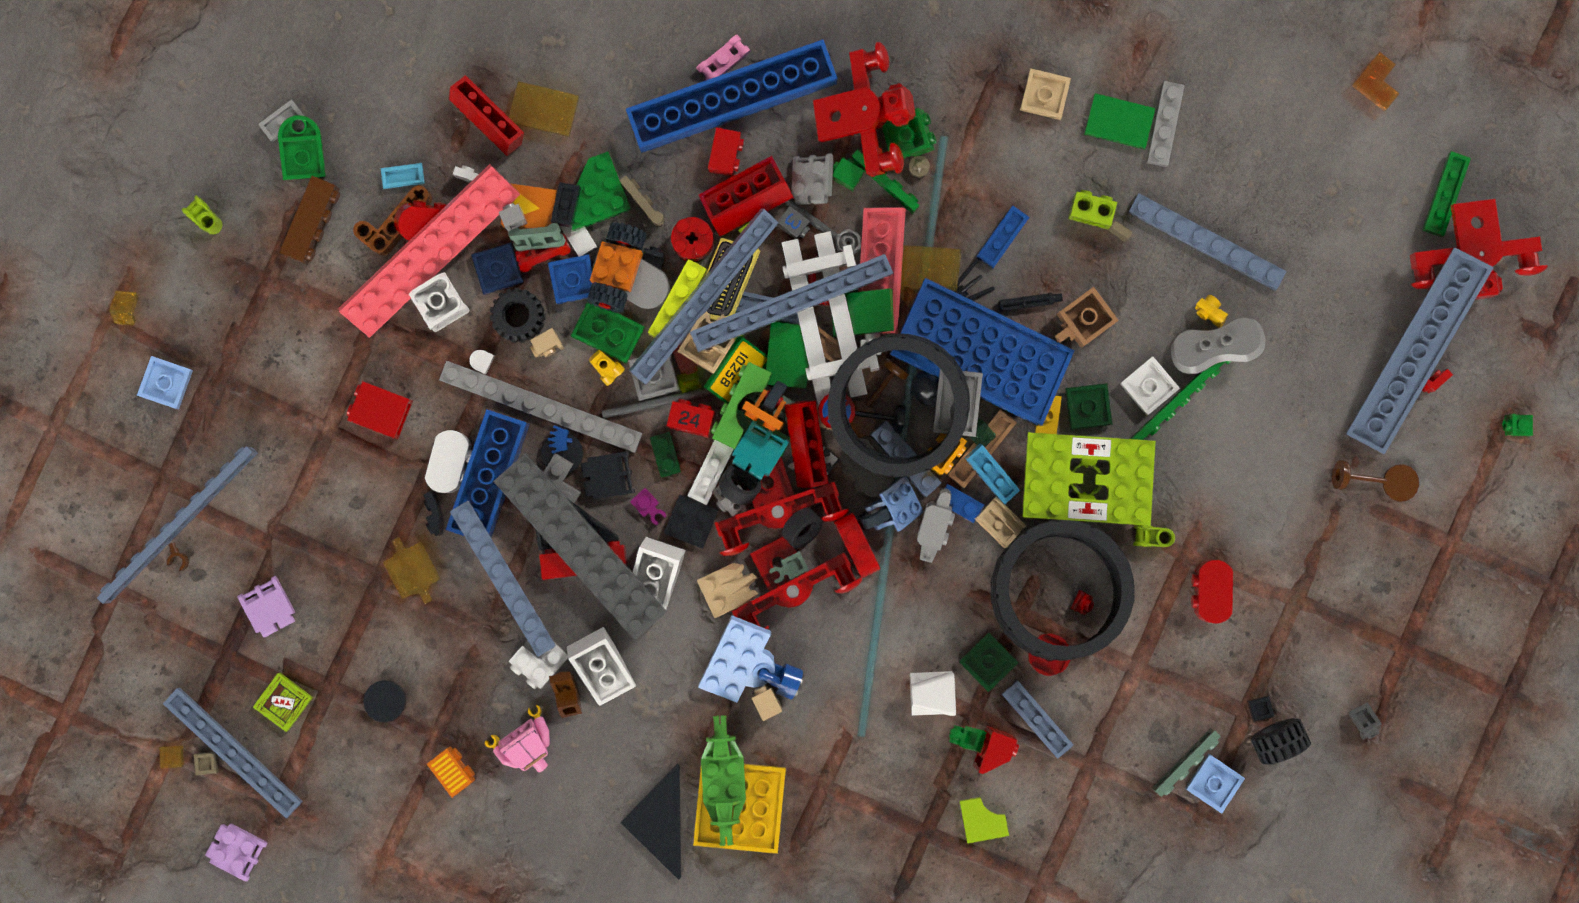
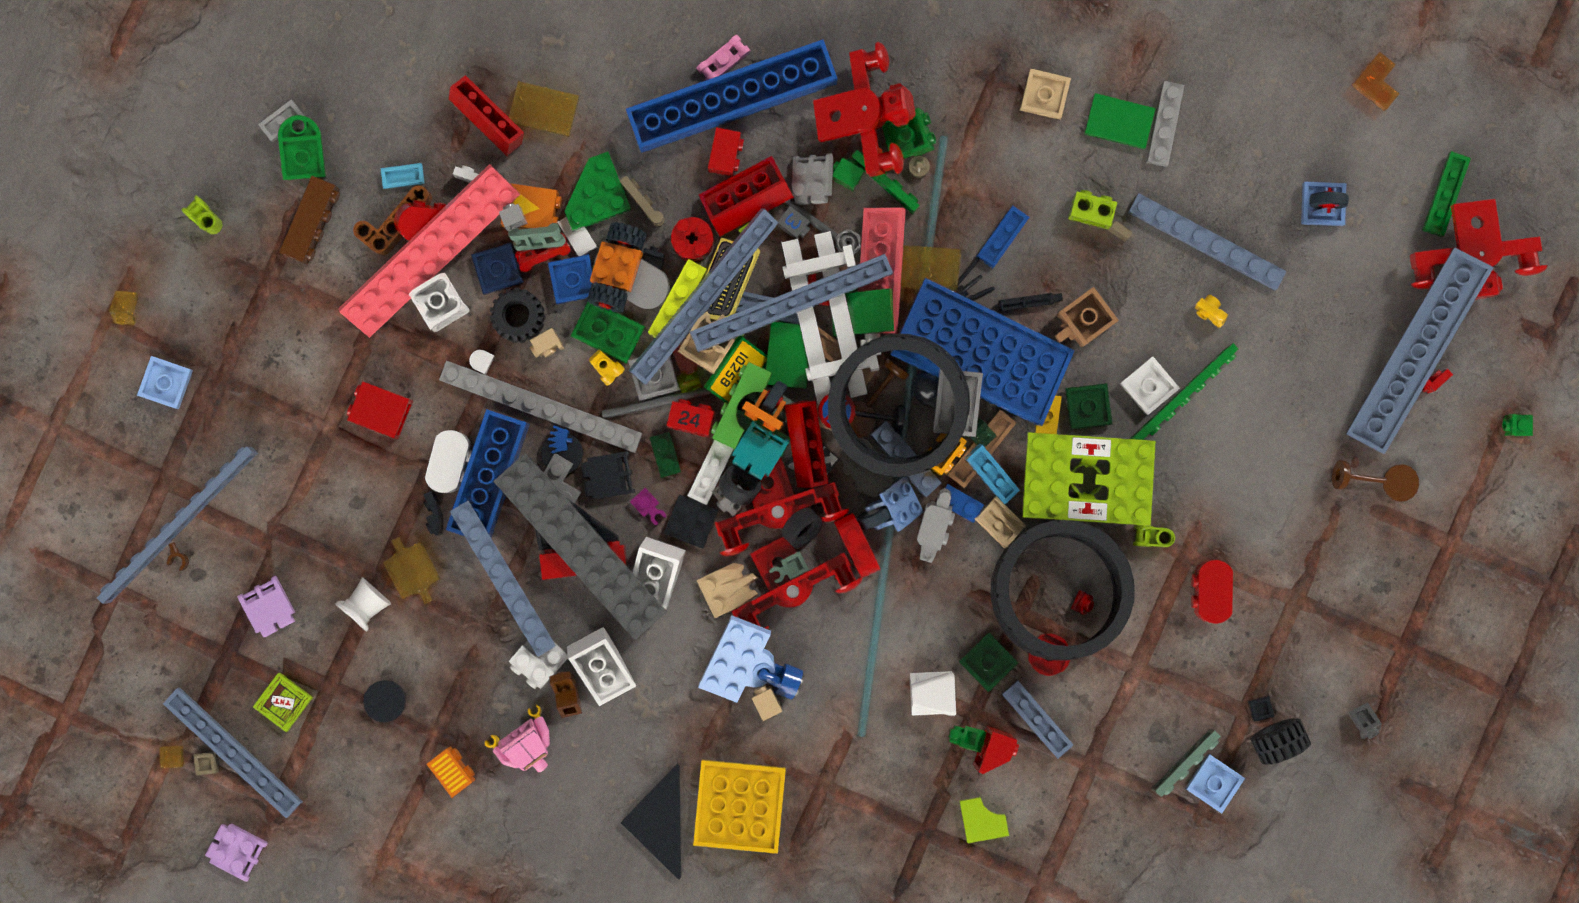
(363, 603): none -> white hat
(566, 204): black plate -> none
(723, 780): bright green plate -> none
(1200, 349): light grey plate -> none
(1324, 203): none -> medium blue plate

